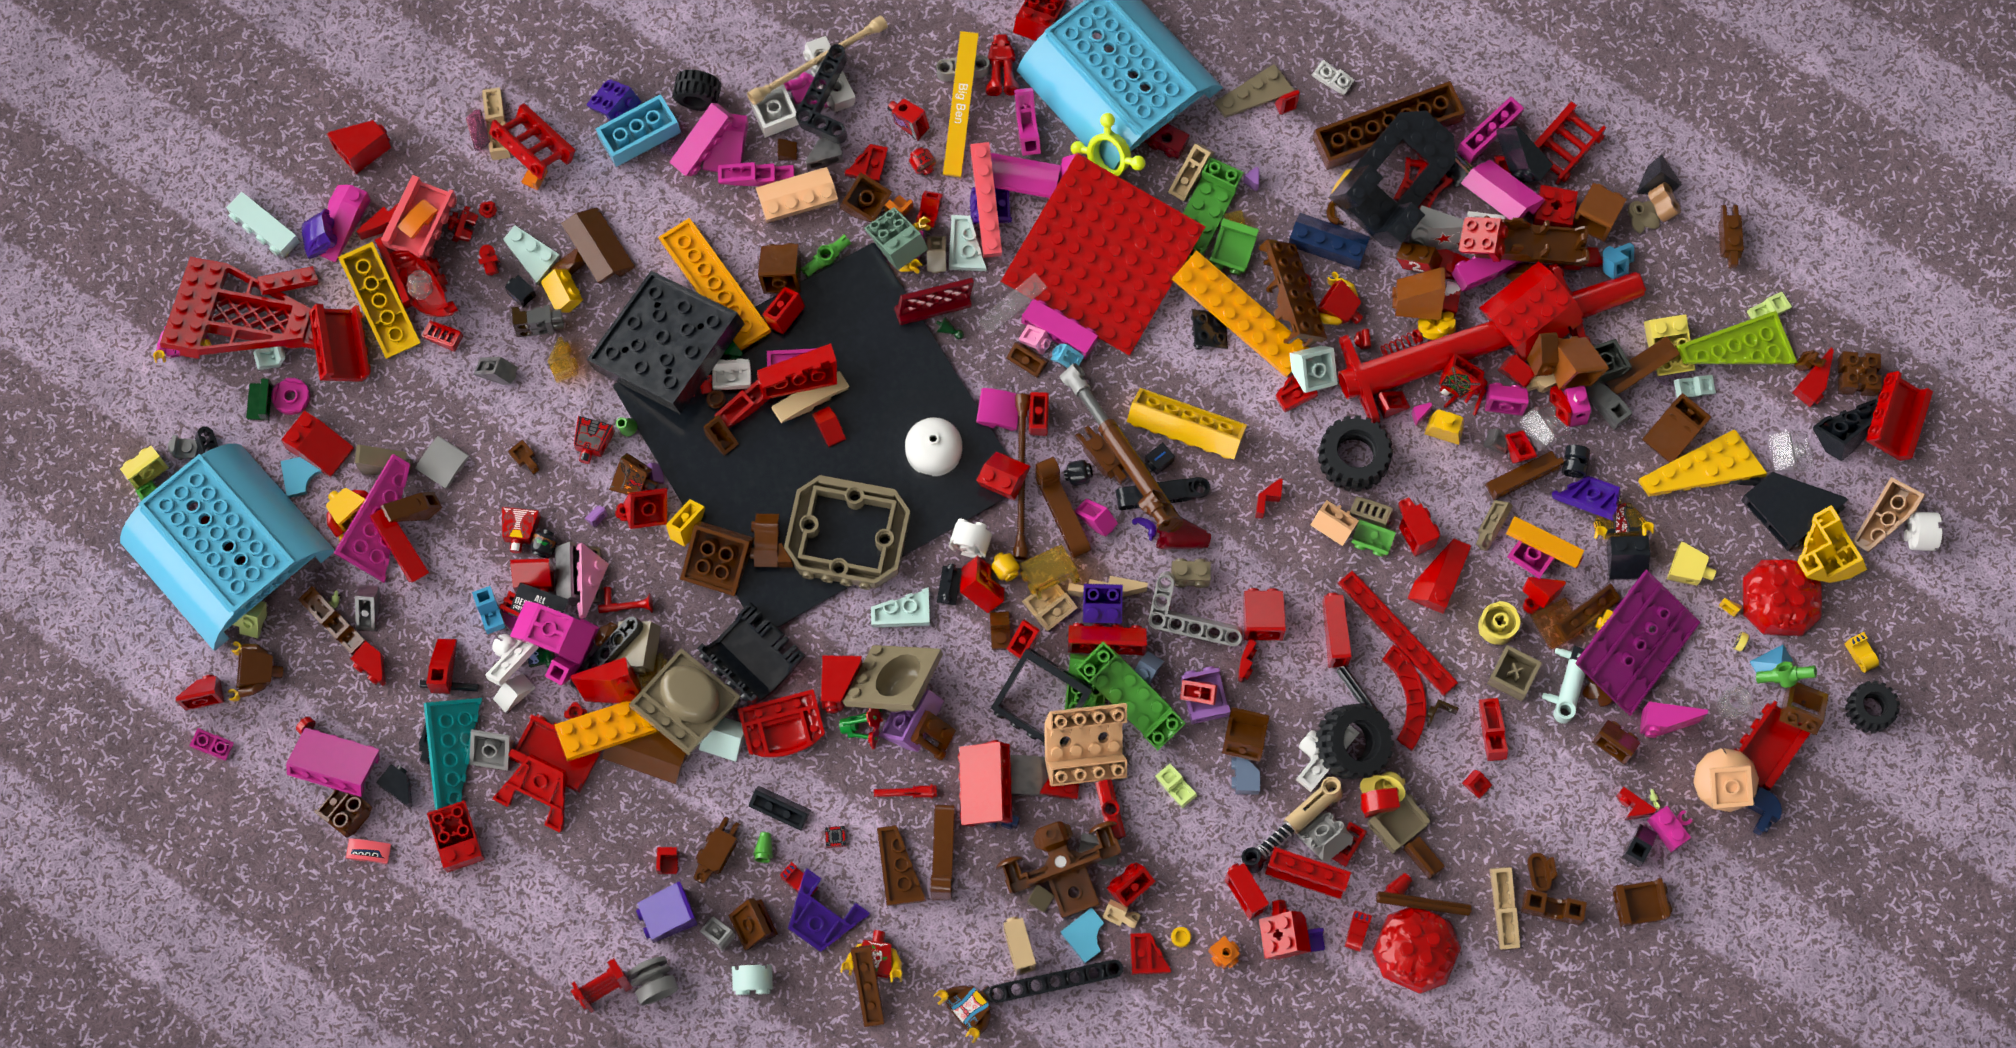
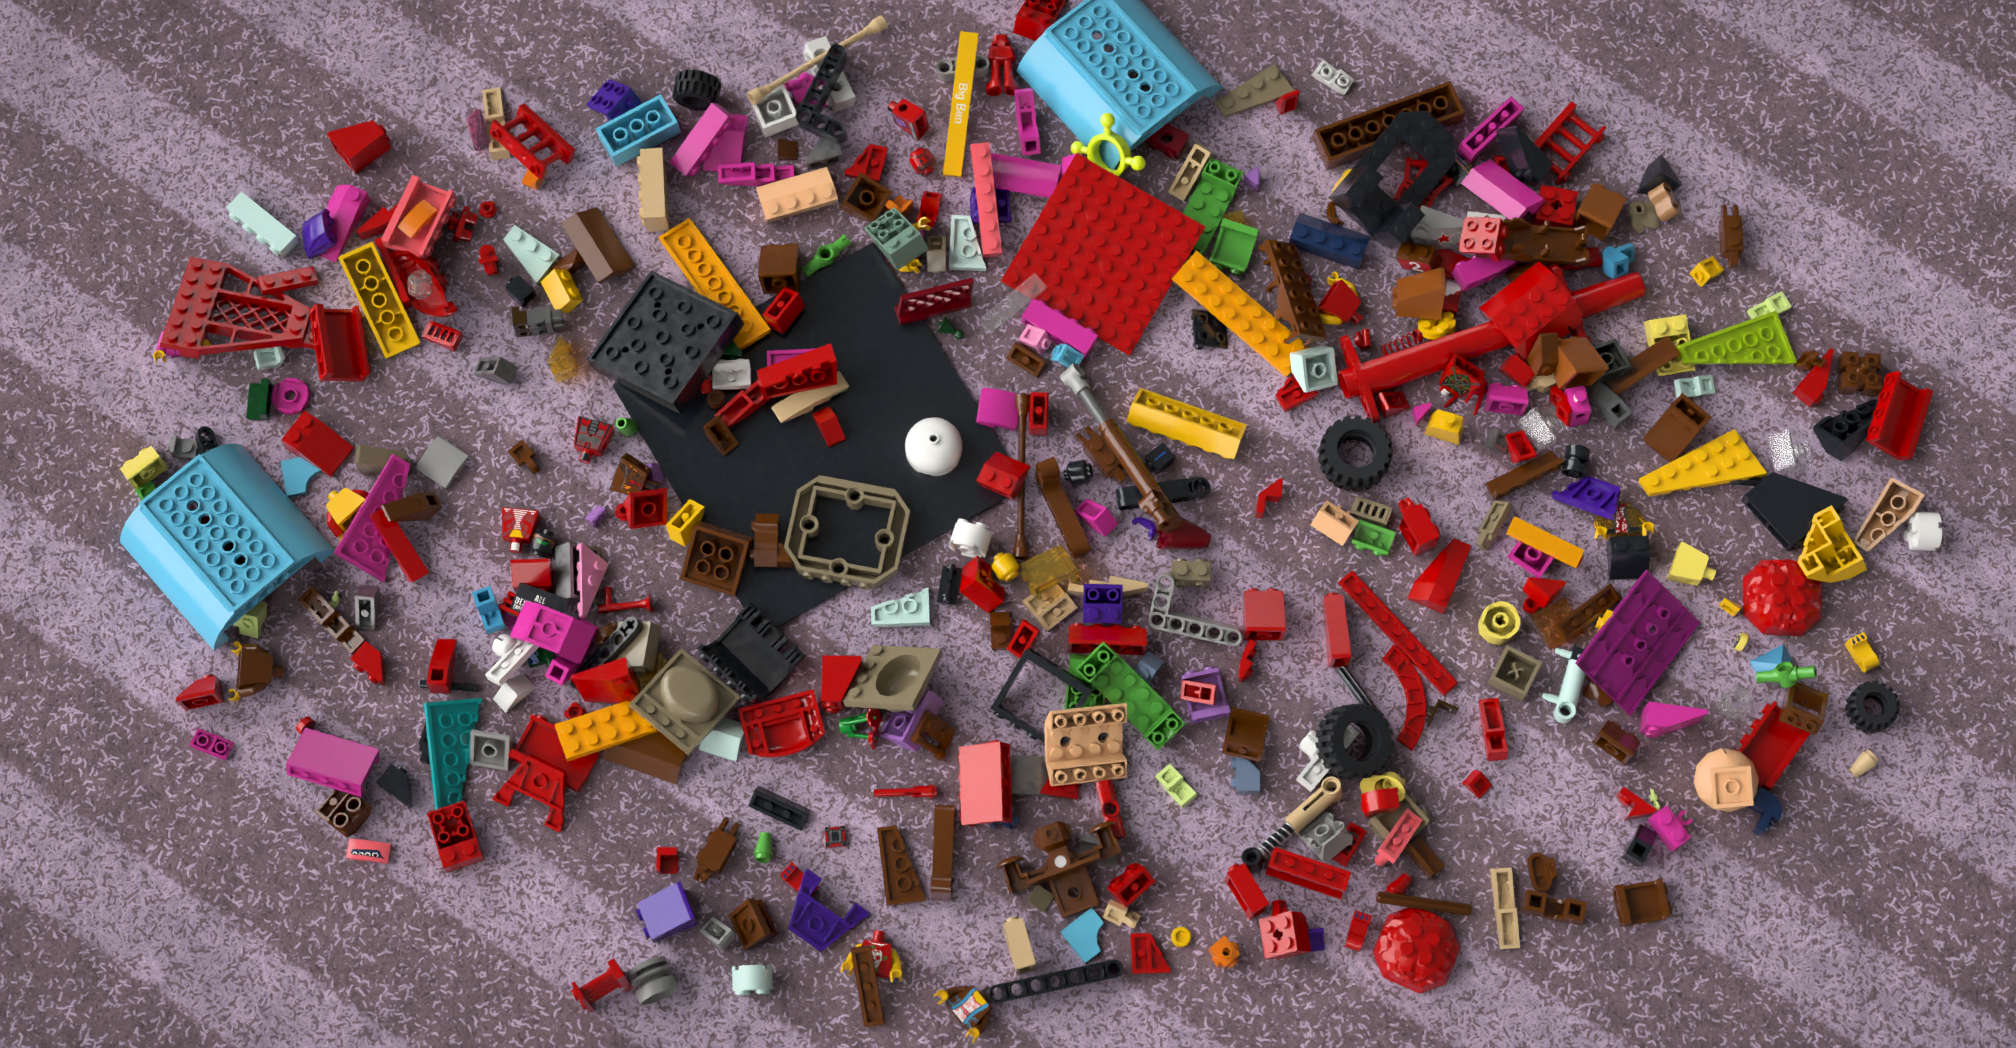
(653, 190): none -> tan piece
(1398, 838): none -> coral piece
(1706, 270): none -> yellow bracket
(1863, 763): none -> tan cone

